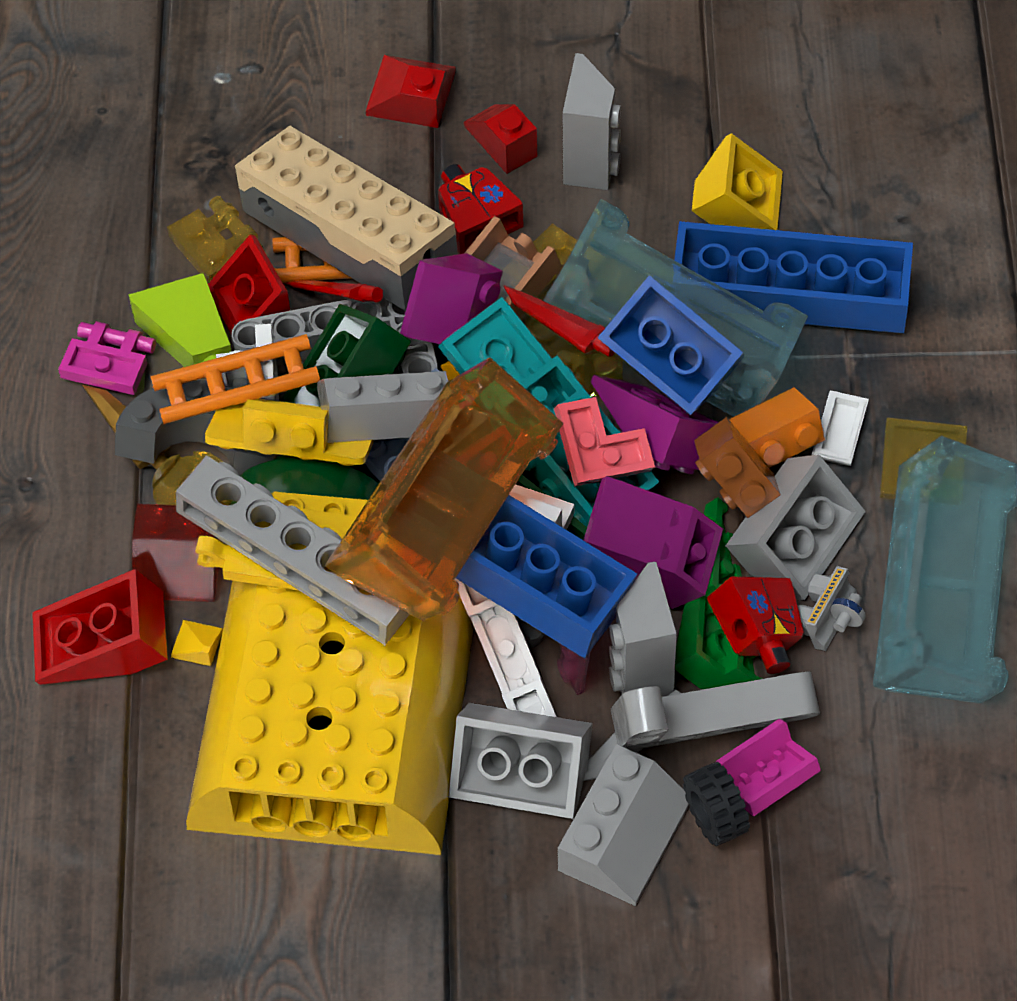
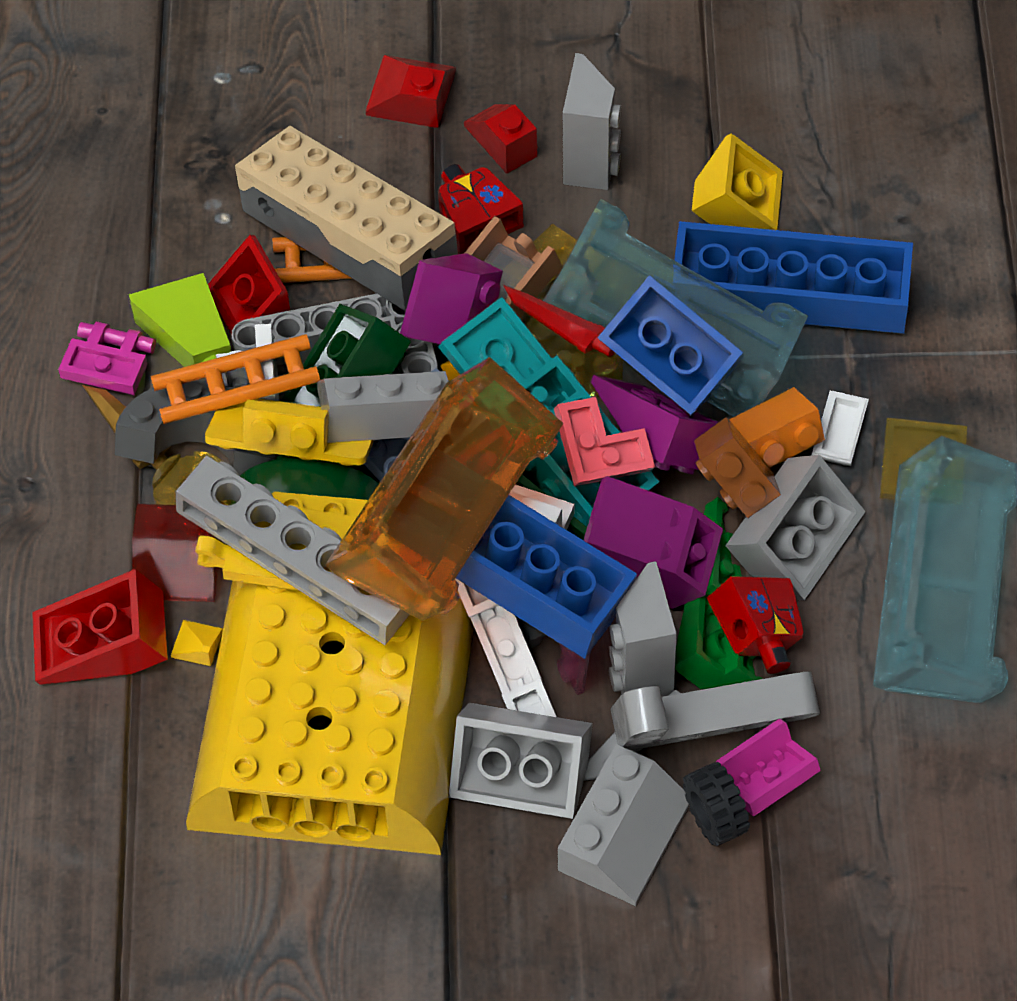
(200, 236): clear yellow plate -> none
(357, 291): red bar -> none
(834, 608): light grey hips -> none

